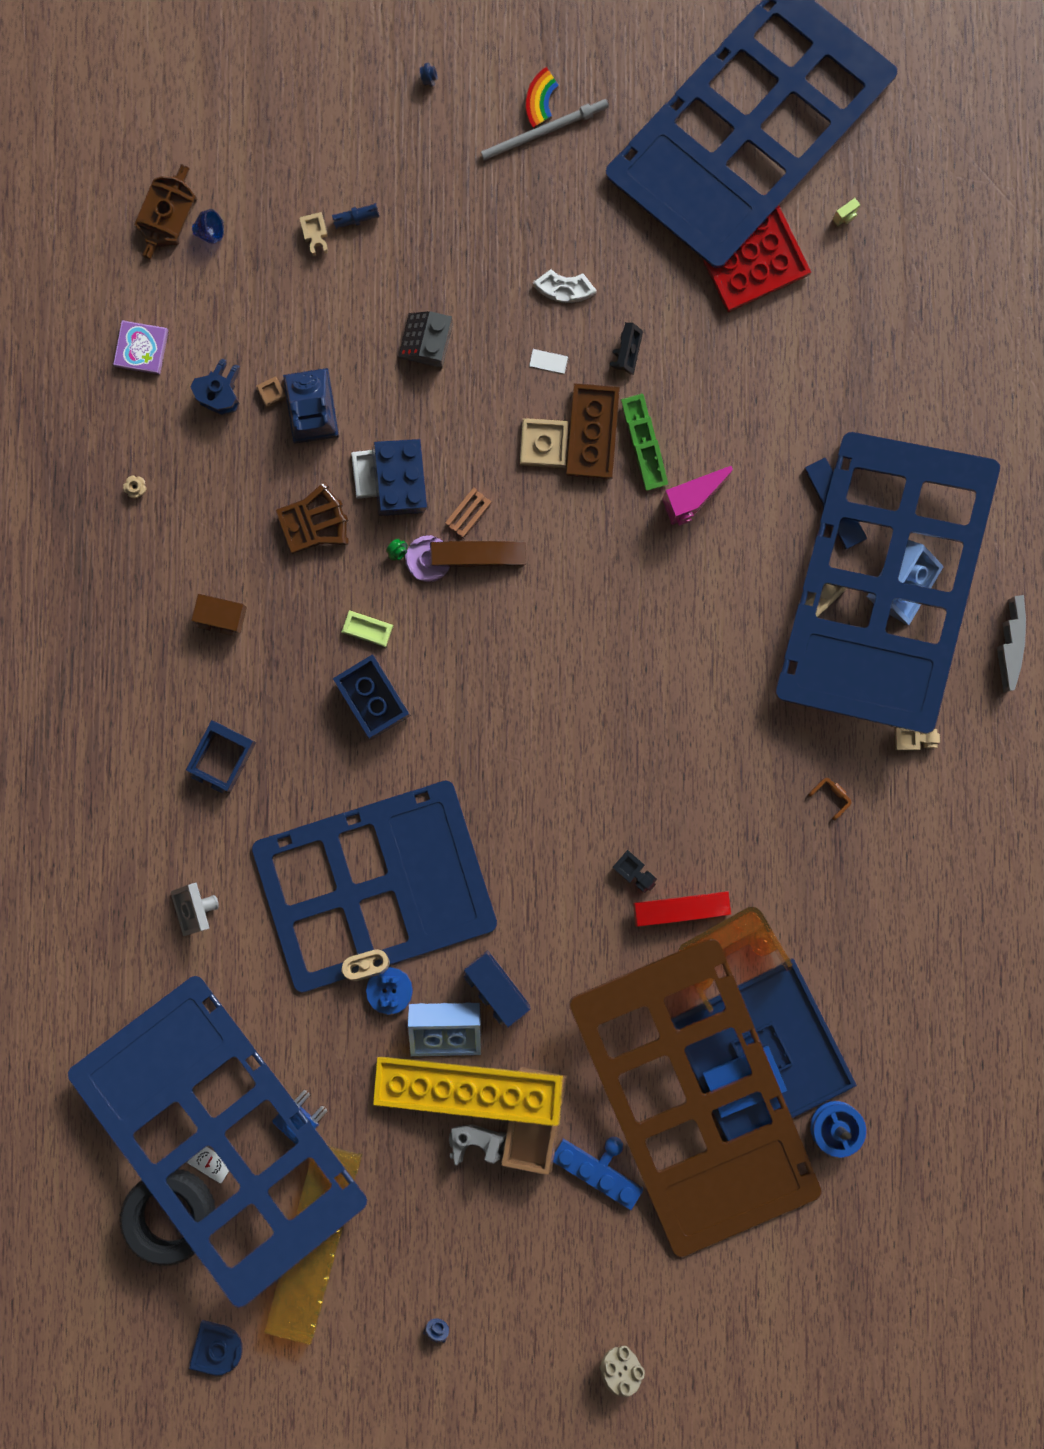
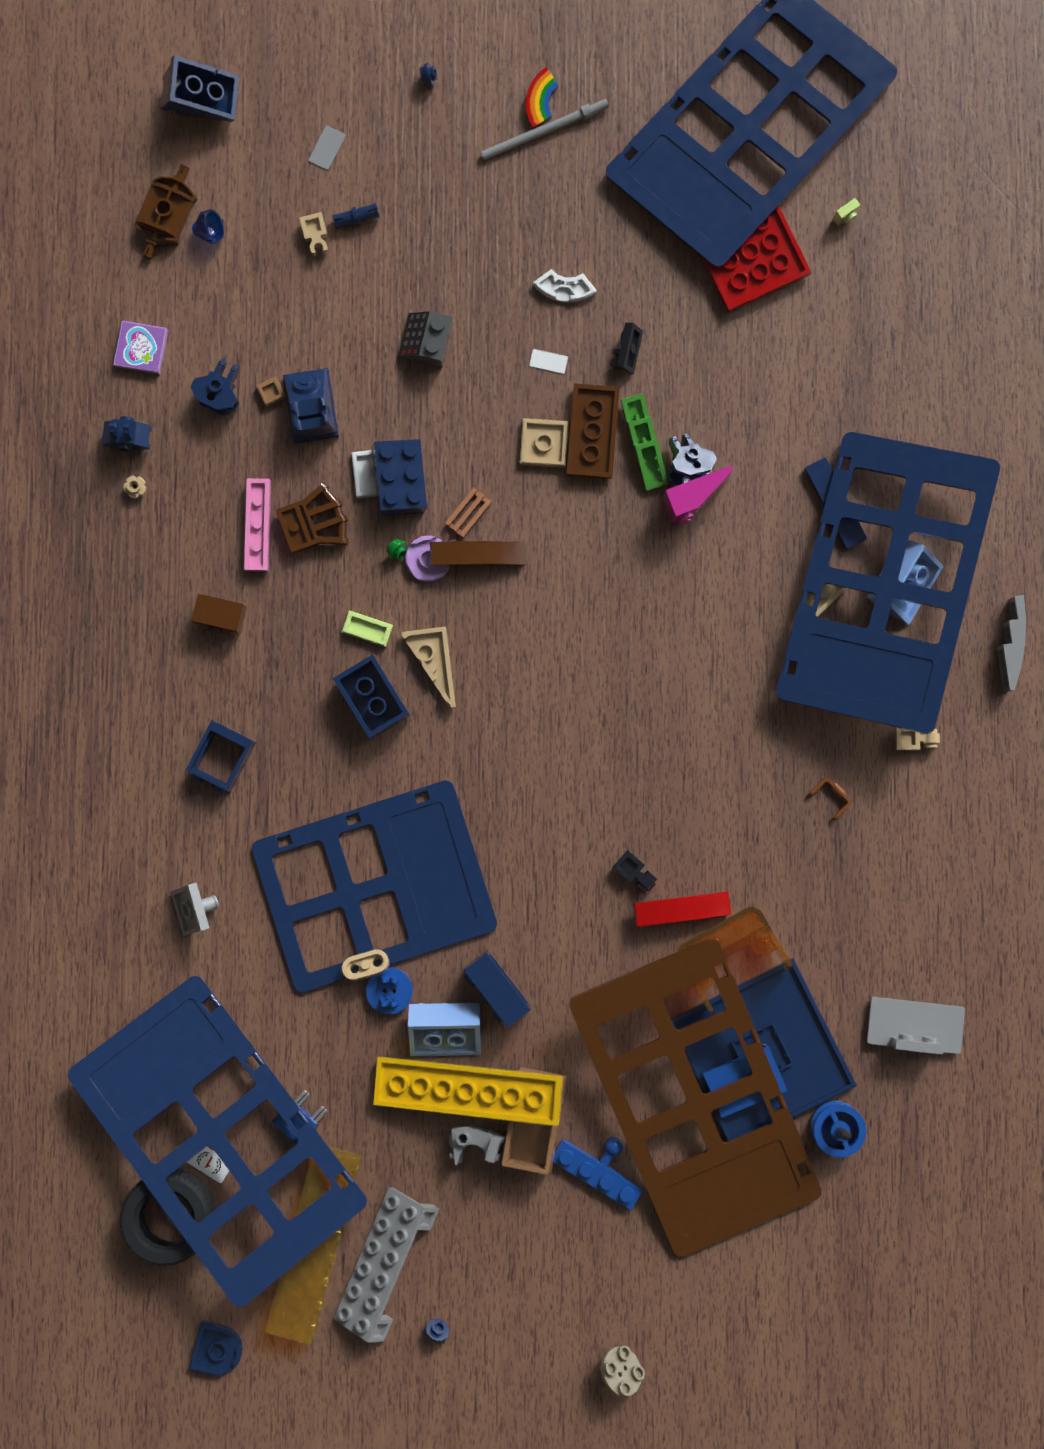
(126, 434): none -> dark blue hinge
(199, 90): none -> dark blue piece
(257, 524): none -> bright pink plate
(327, 147): none -> light grey sticker
(381, 1264): none -> light grey bracket
(433, 653): none -> tan wing
(689, 460): none -> hinge
(915, 1025): none -> light grey bracket

